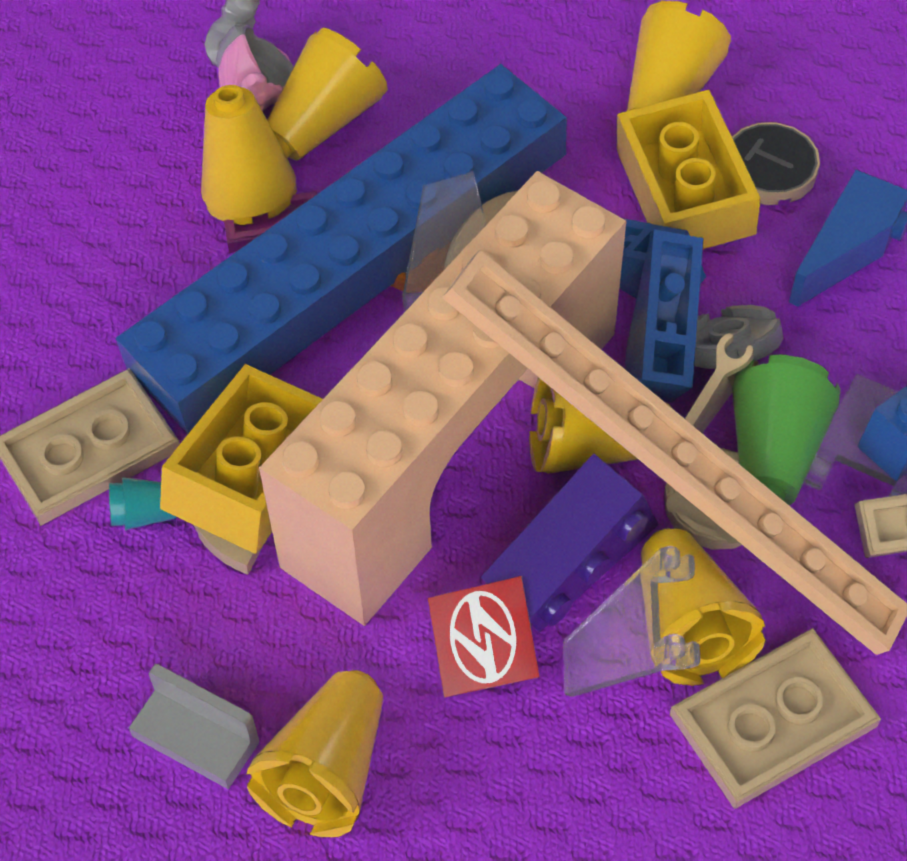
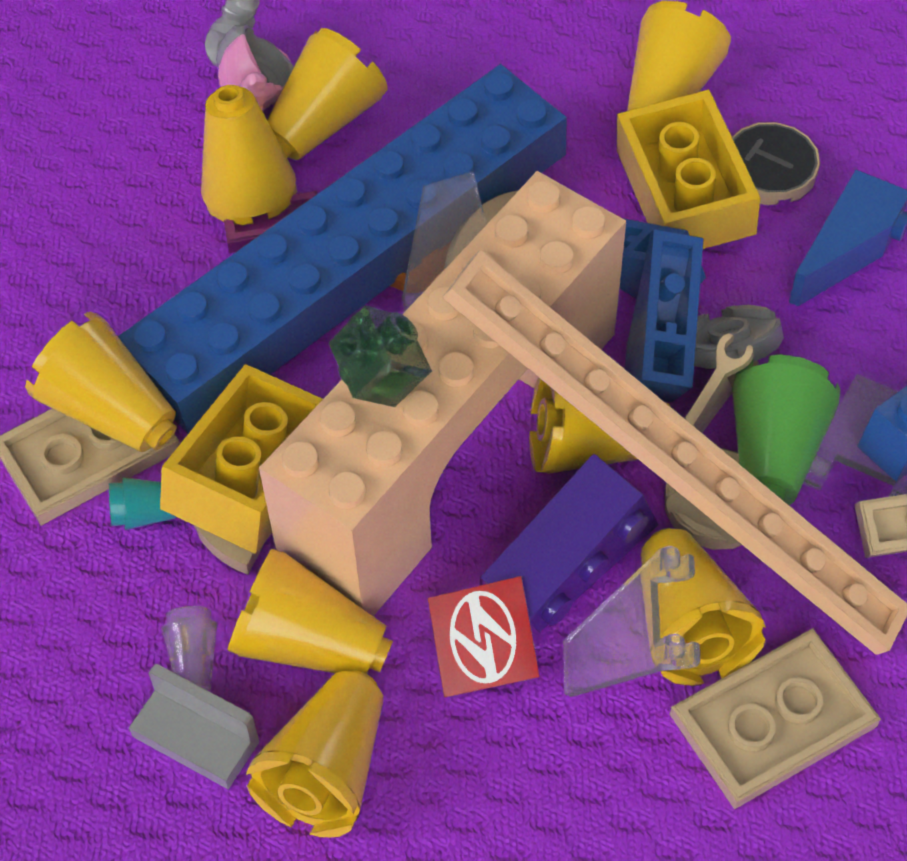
(101, 384): none -> yellow cone
(191, 643): none -> clear cone
(306, 622): none -> yellow cone
(379, 356): none -> clear green brick

